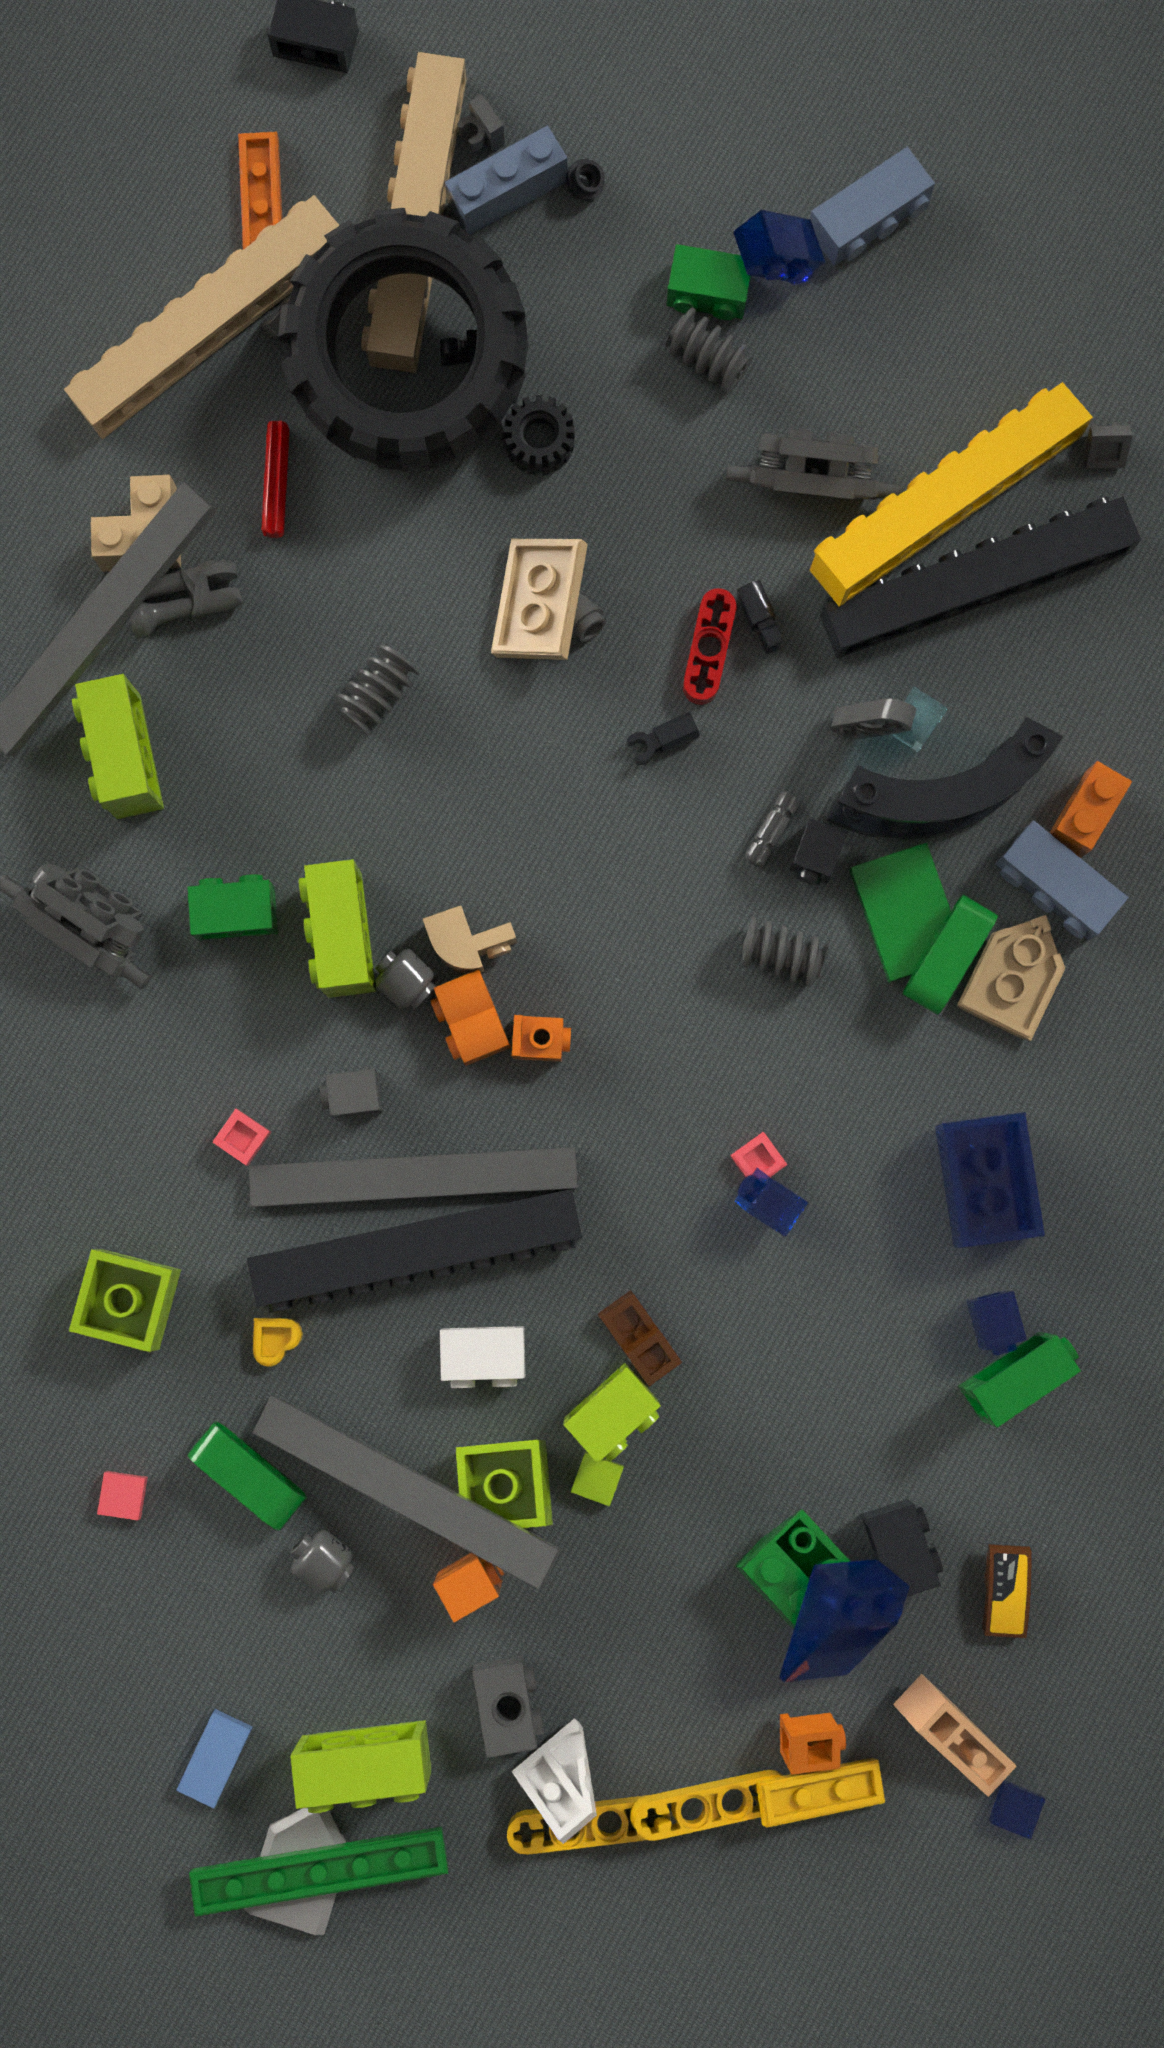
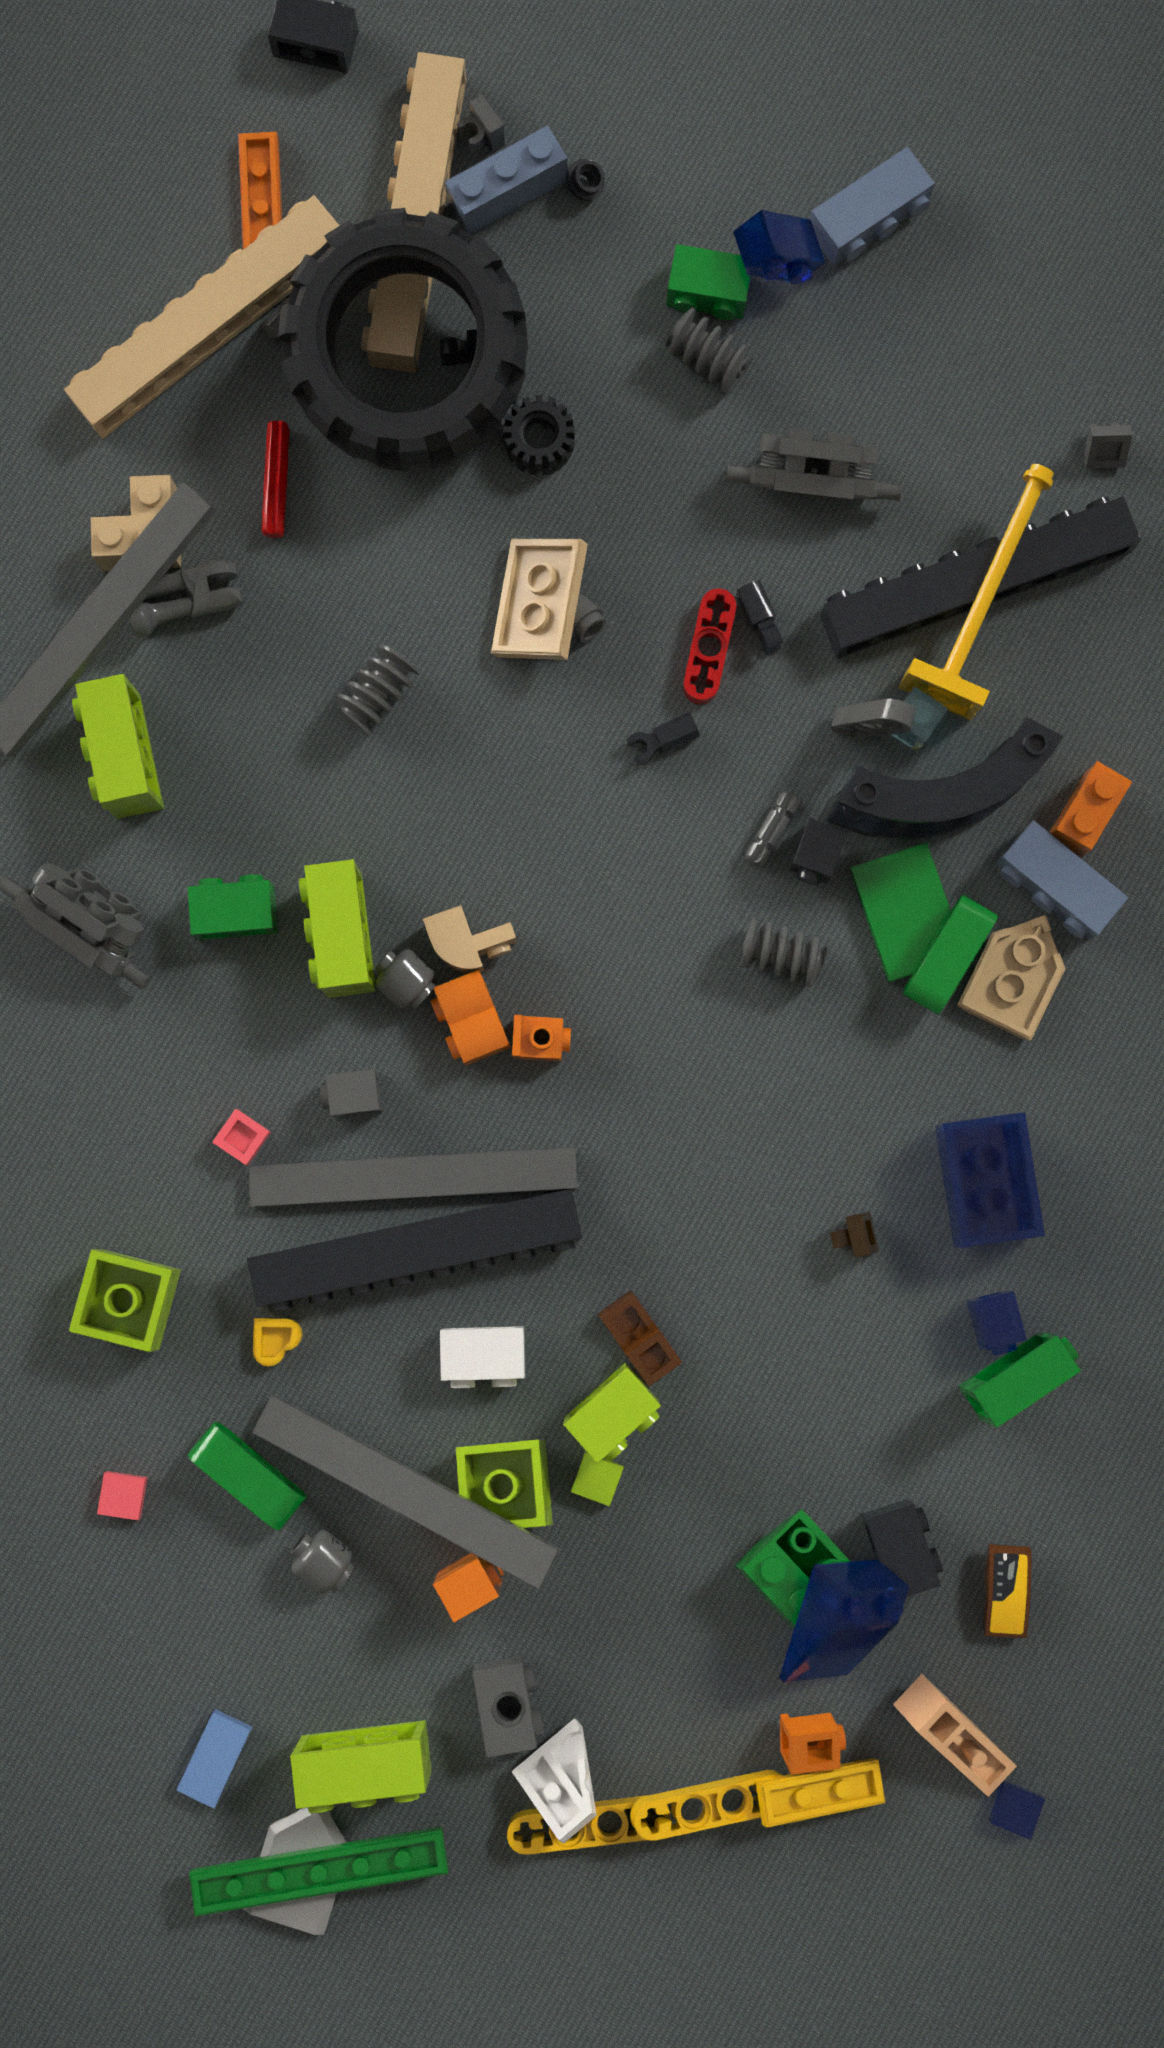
(758, 1154): coral tile -> none
(770, 1201): clear blue brick -> none
(858, 1234): none -> dark brown tile
(946, 684): none -> yellow tile
(949, 493): yellow brick -> none

